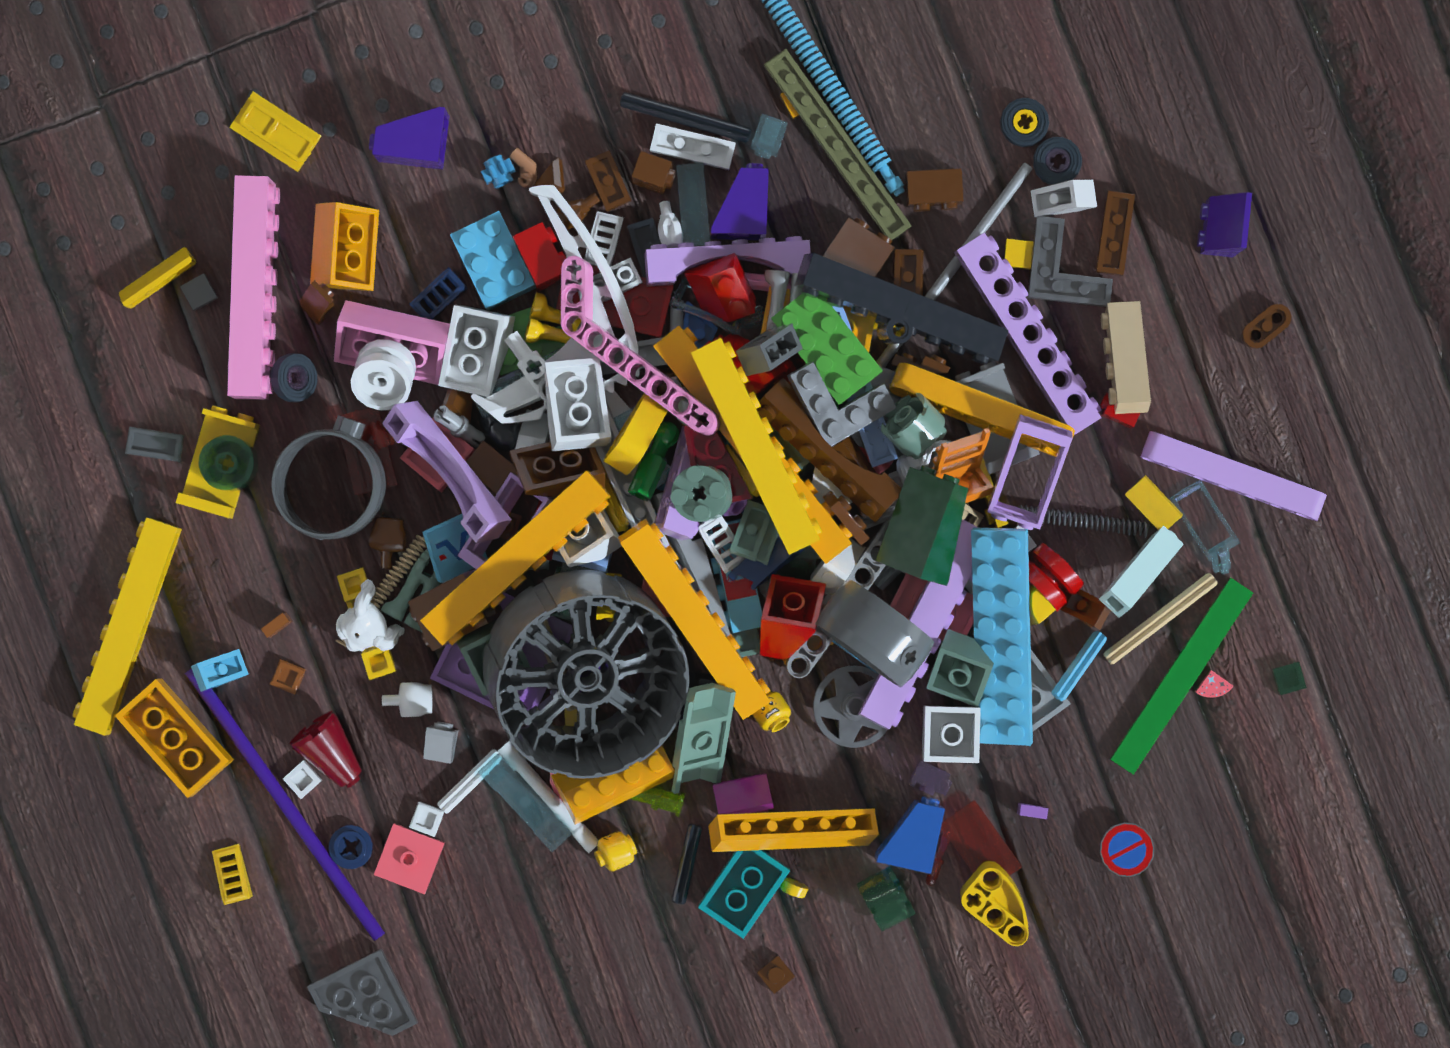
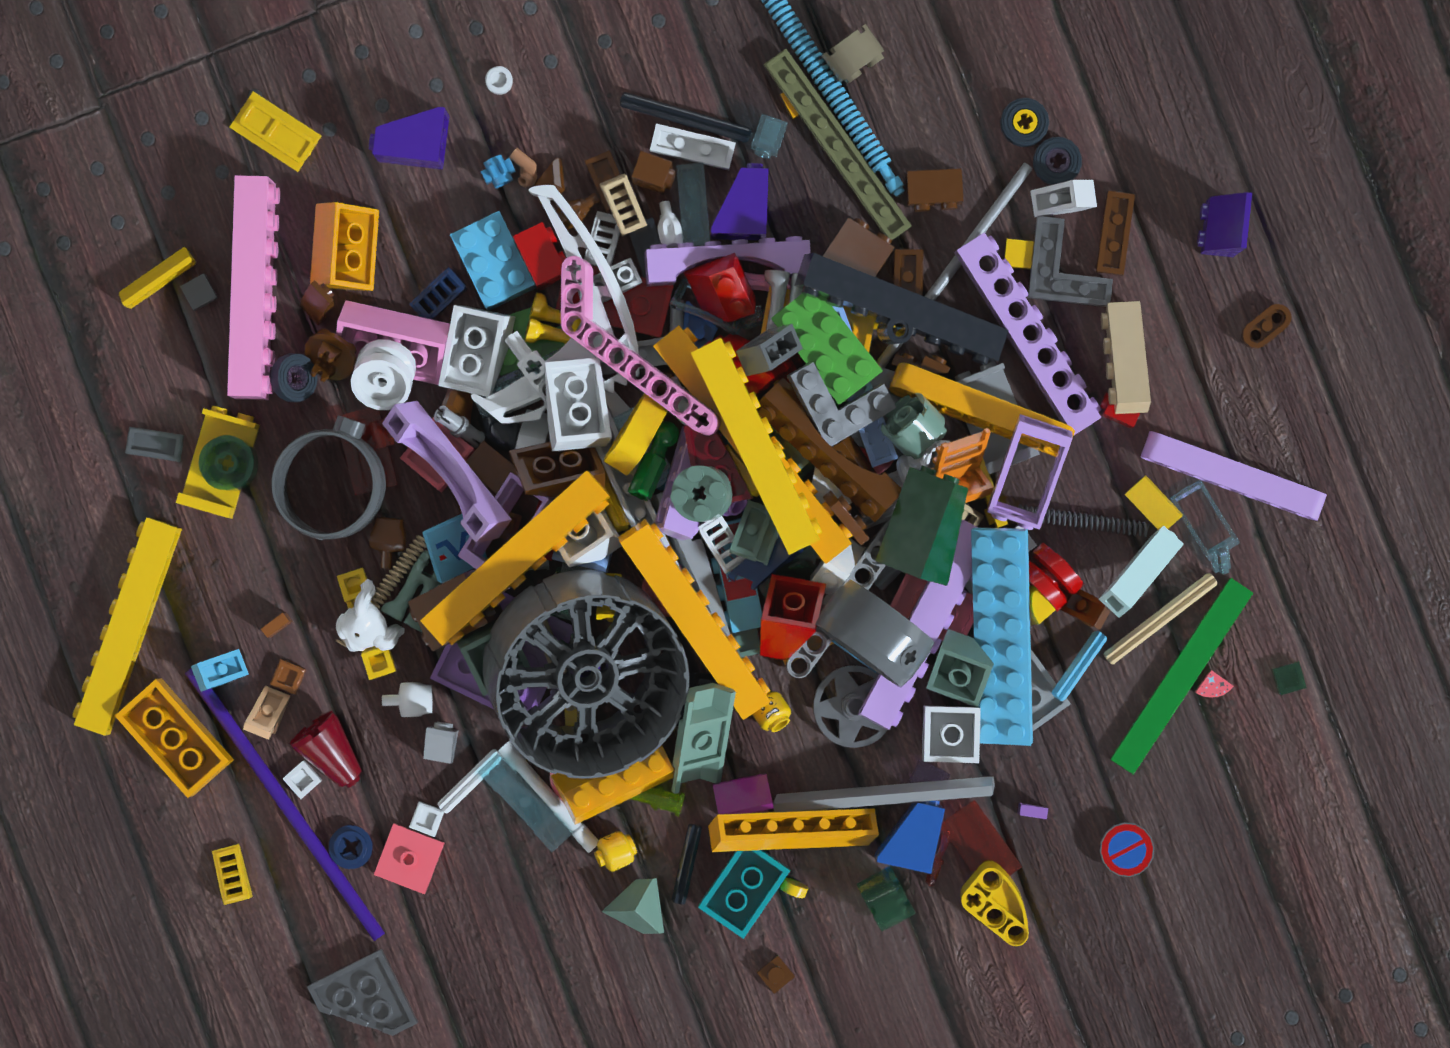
(267, 713): none -> light nougat slope
(331, 355): none -> reddish brown plate
(499, 80): none -> white tile
(614, 182): none -> tan slope
(638, 907): none -> sand green slope
(854, 53): none -> dark tan brick
(884, 794): none -> light grey tile

